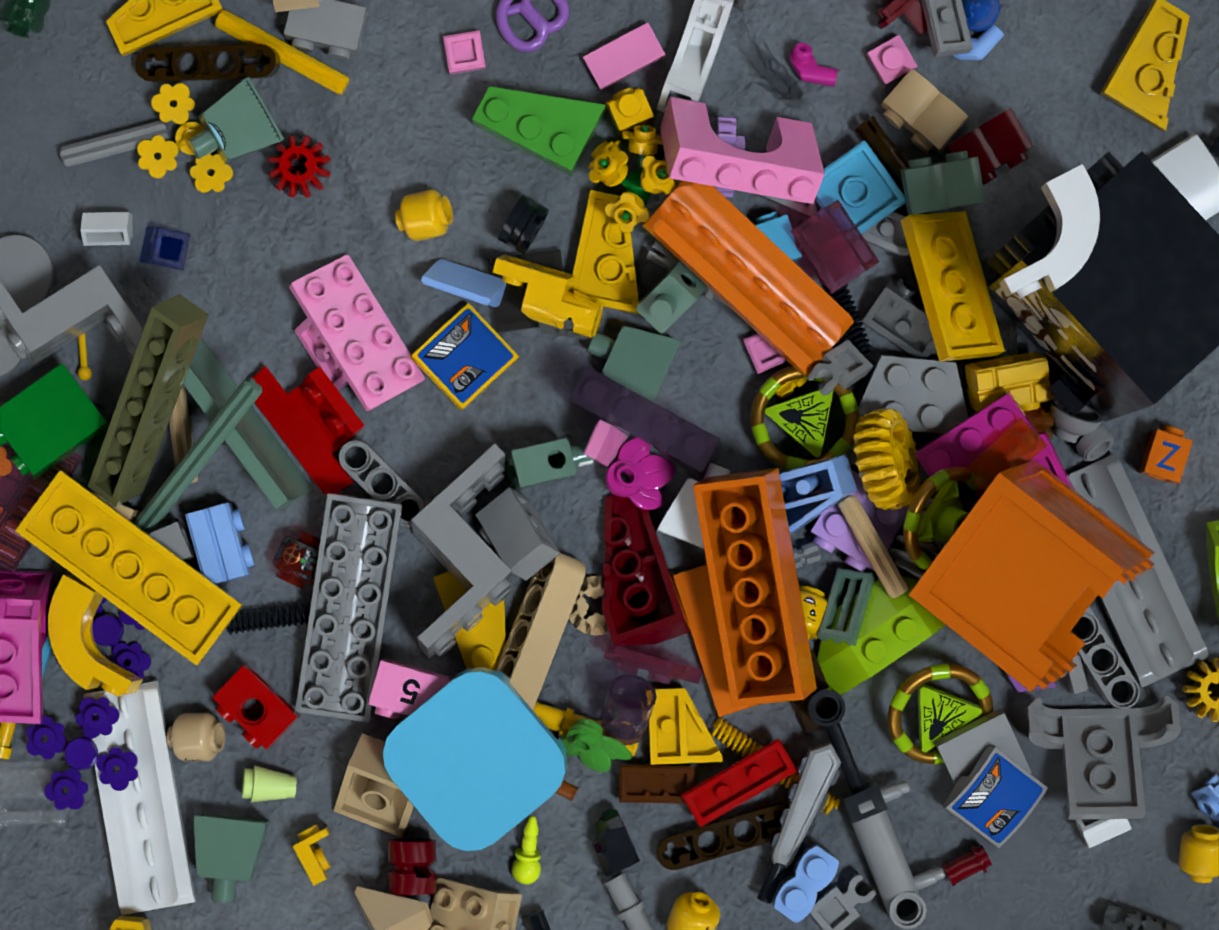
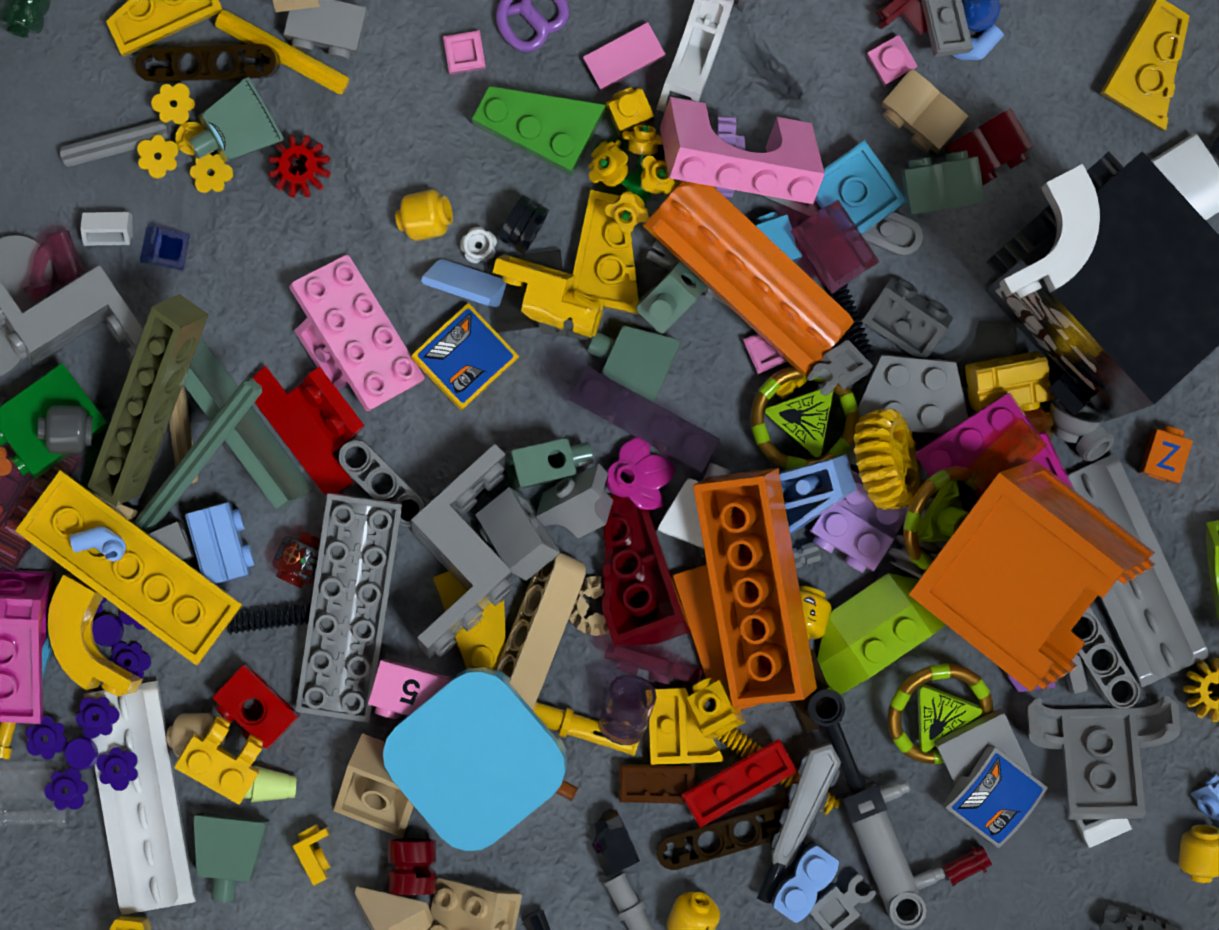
(65, 260): none -> clear pink plant
(65, 429): none -> dark grey head
(84, 372): yellow hinge -> none
(101, 539): none -> light blue arm
(216, 767): none -> yellow plate
(476, 235): none -> white plate
(526, 866): neon yellow bar -> none
(577, 502): none -> light grey brick
(593, 748): bright green plate -> none
(605, 443): bright pink tile -> none
(724, 716): none -> yellow brick
(808, 69): dark pink arm -> none
(839, 635): sand green tile -> none
(873, 546): tan axle -> none
(884, 150): dark brown pin -> none
(952, 285): yellow plate -> none

